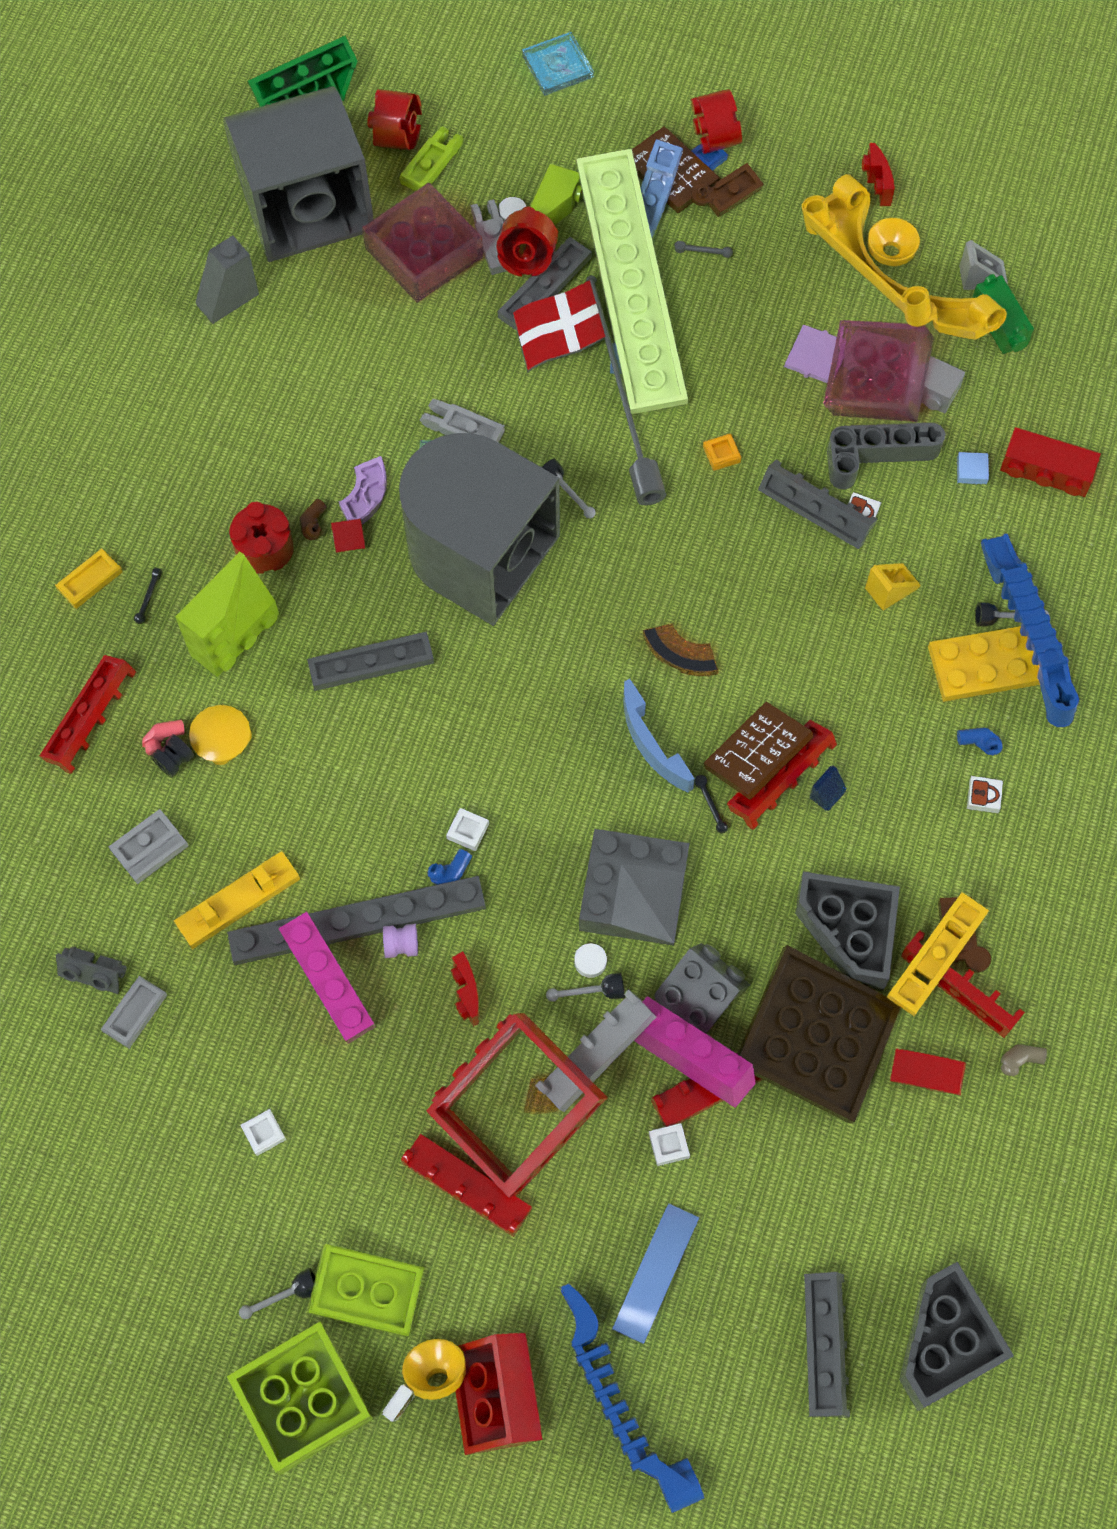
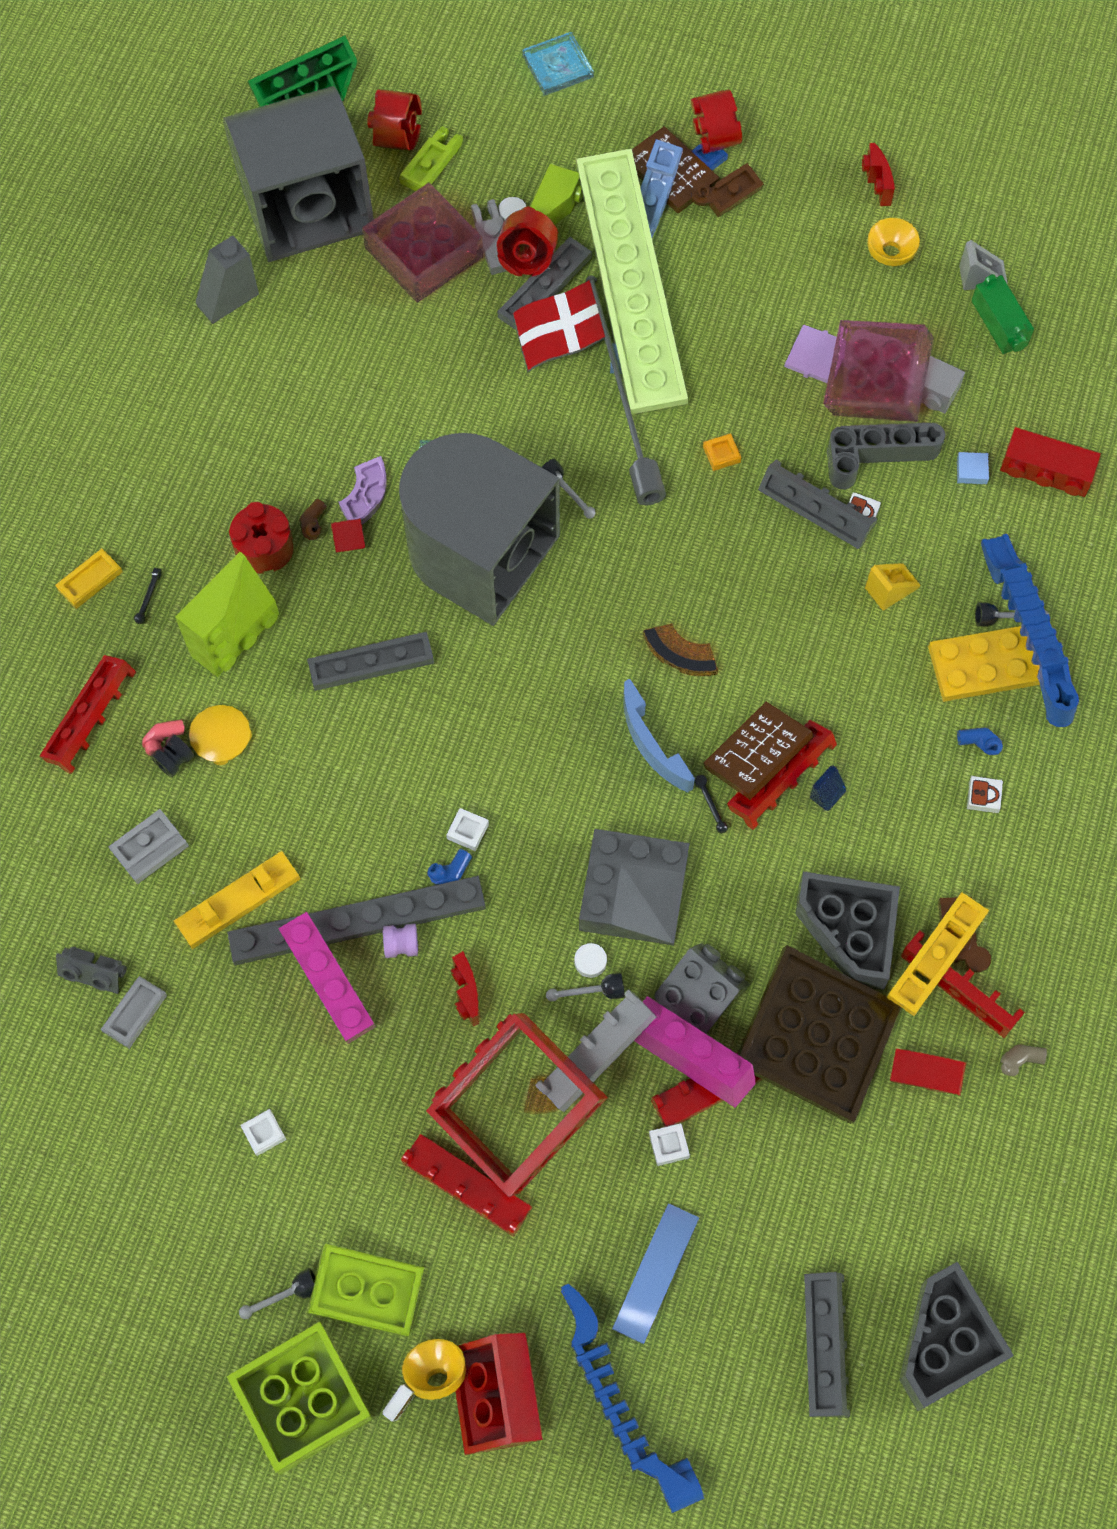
(460, 421): light grey hinge -> none
(680, 247): dark grey hinge -> none
(841, 223): yellow panel -> none

